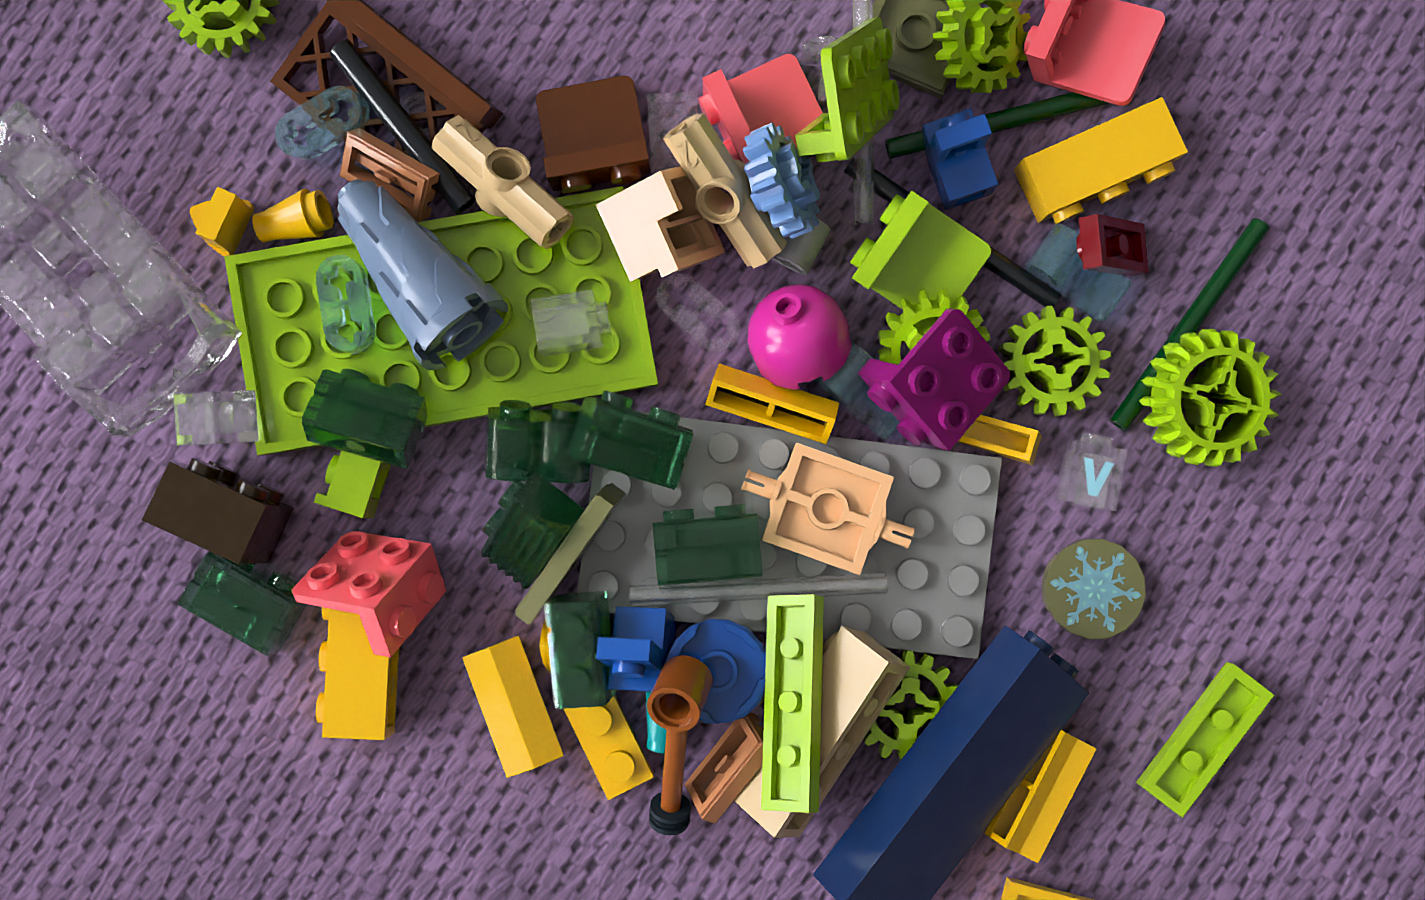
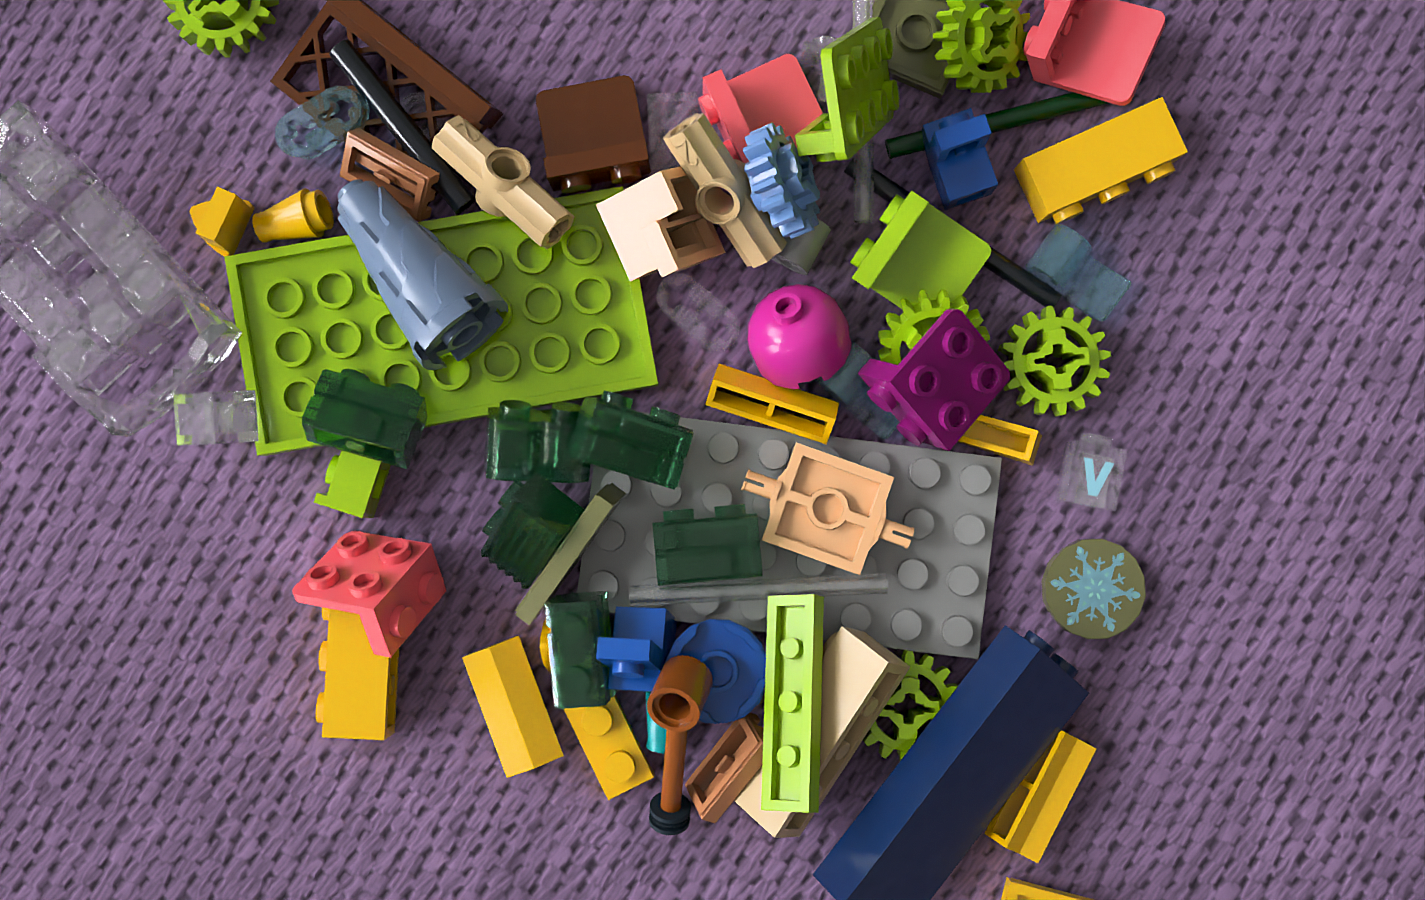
(218, 513): dark brown piece -> none
(243, 602): clear green brick -> none
(333, 306): clear light blue beam -> none
(569, 322): clear brick -> none
(1112, 245): dark red plate -> none
(1195, 314): dark green piece -> none
(1205, 739): lime plate -> none
(1226, 362): lime gear -> none

